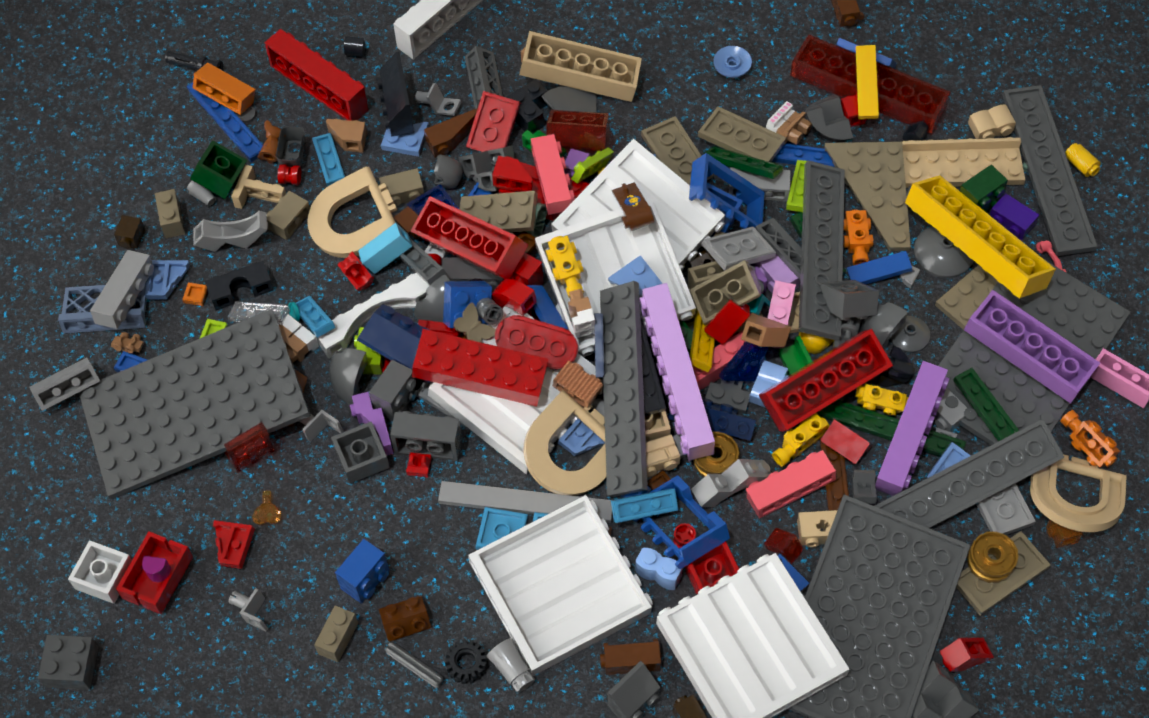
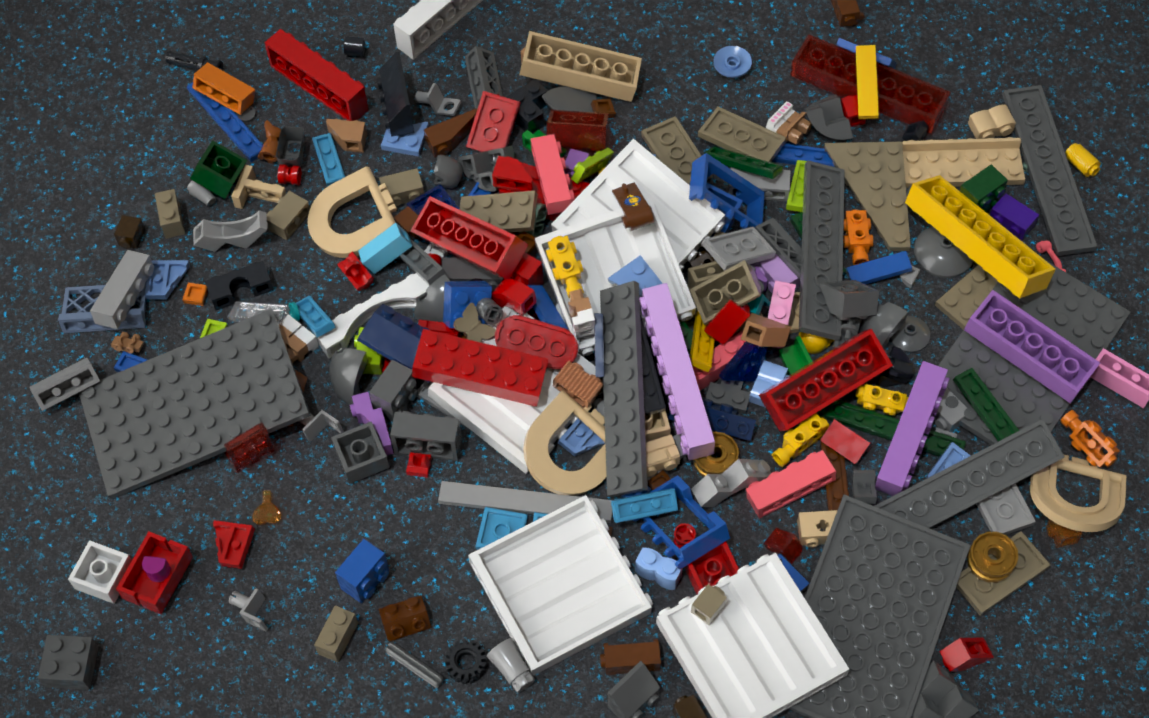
(603, 106): none -> reddish brown tile
(709, 604): none -> dark tan brick

